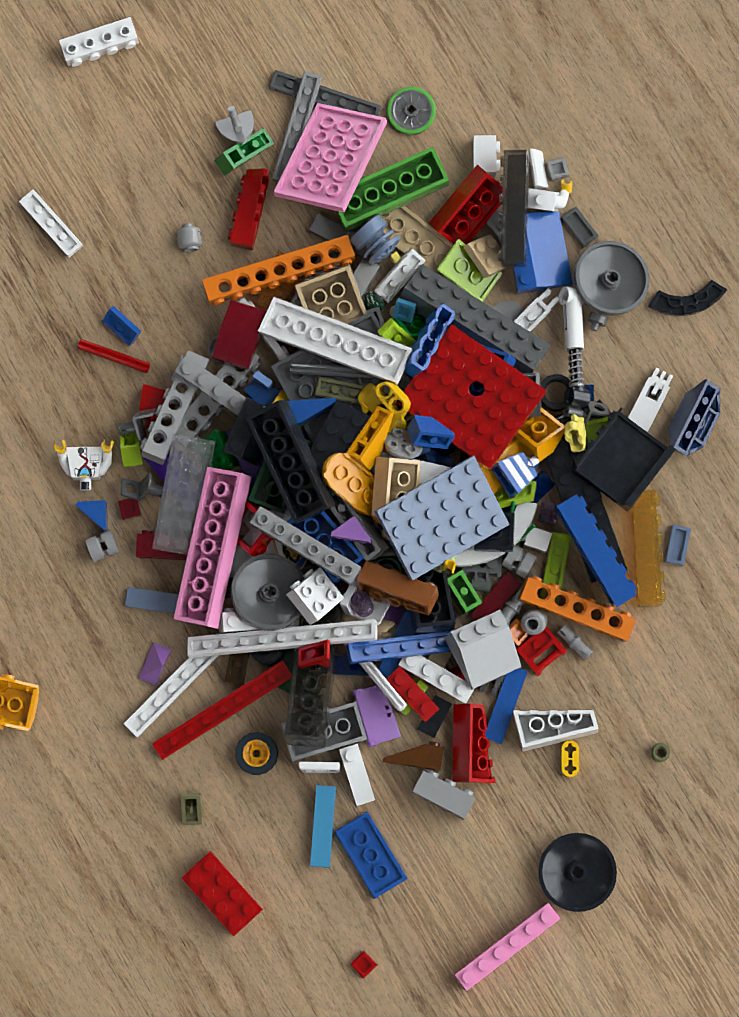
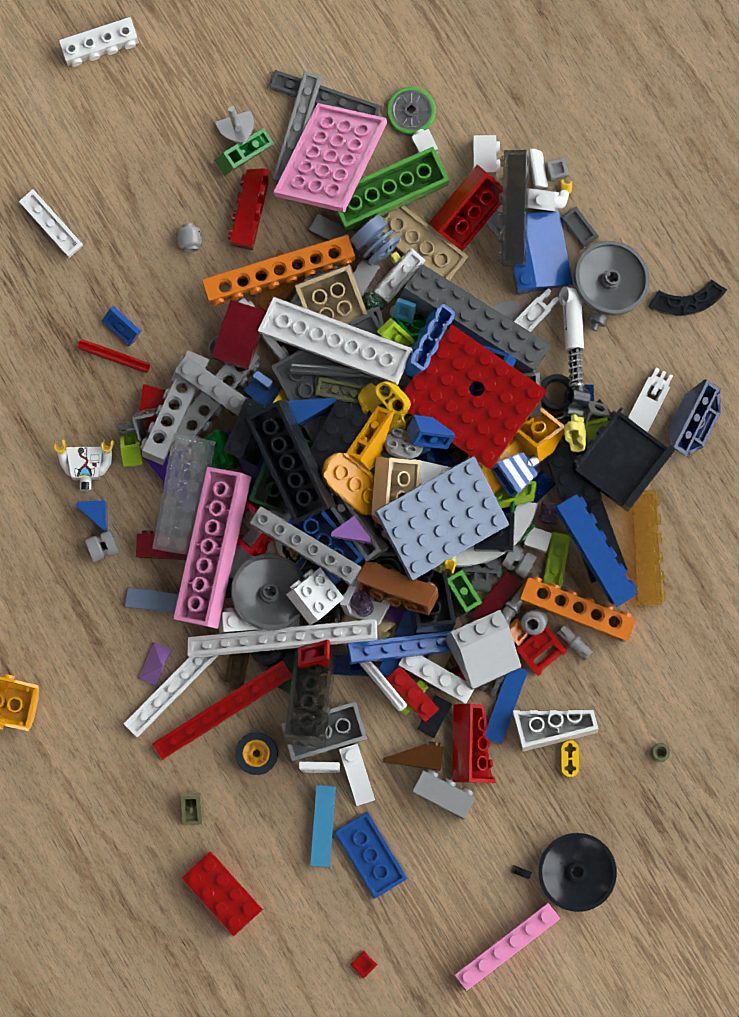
(129, 508): dark red tile -> none
(141, 488): dark grey bracket -> none
(376, 715): medium lavender door -> none
(423, 140): none -> white brick
(463, 272): lime tile -> none
(485, 255): tan plate -> none
(521, 872): none -> black tile
(677, 545): sand blue tile -> none

